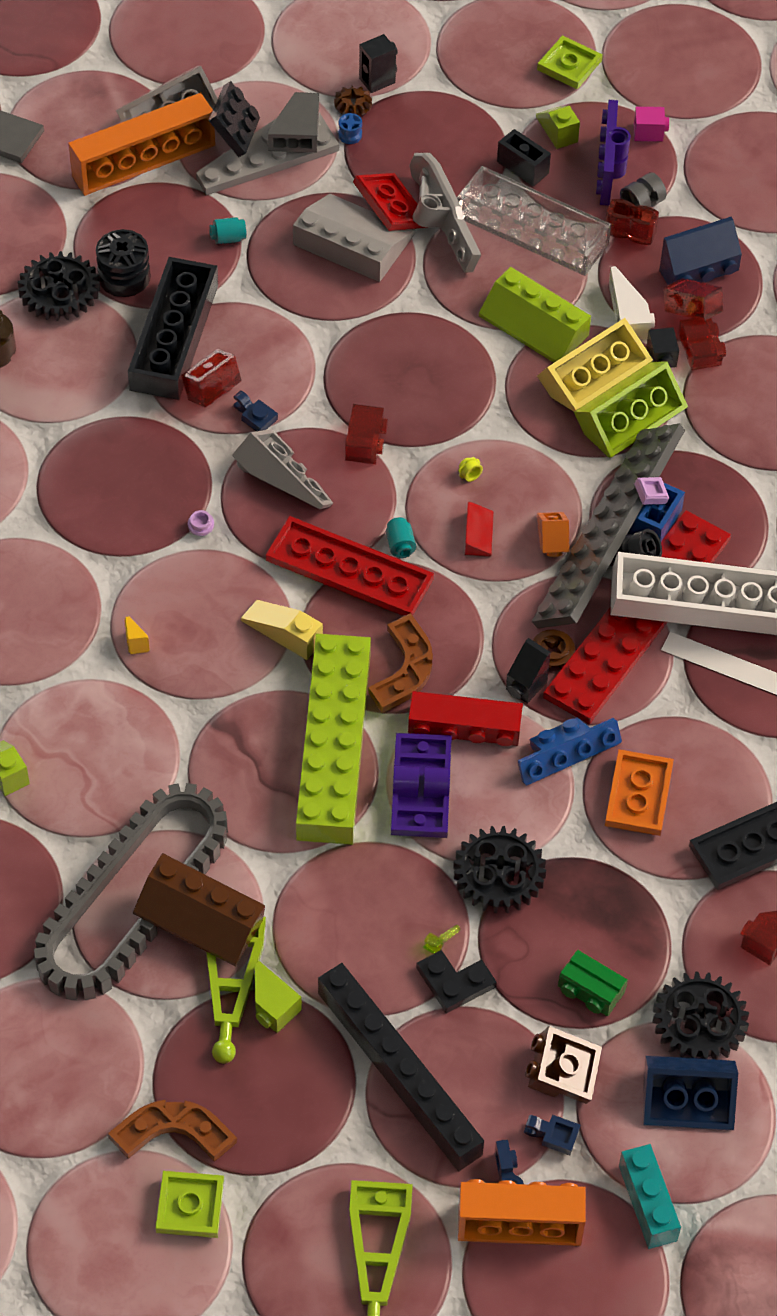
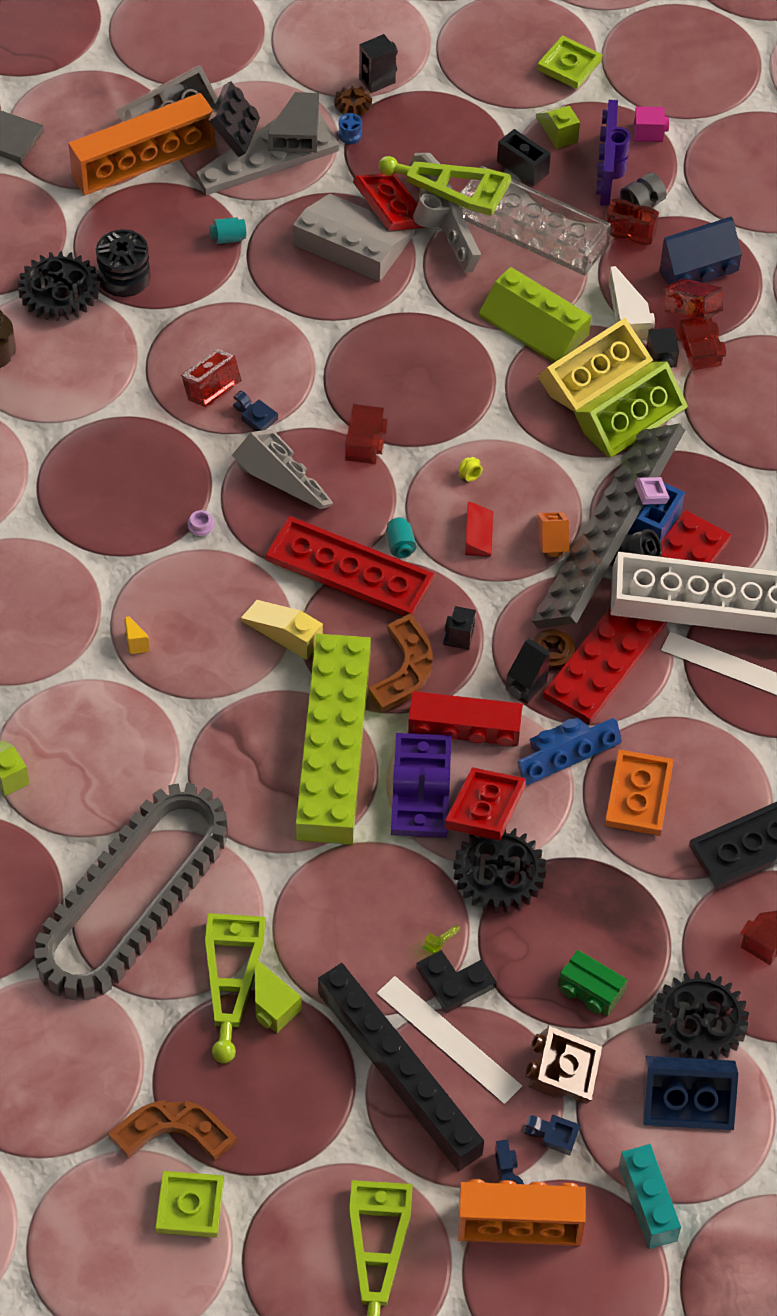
(173, 328): black brick -> none
(199, 909): reddish brown slope -> none
(449, 1039): none -> white sticker
(460, 628): none -> black brick
(484, 200): none -> lime plate
(485, 803): none -> red plate

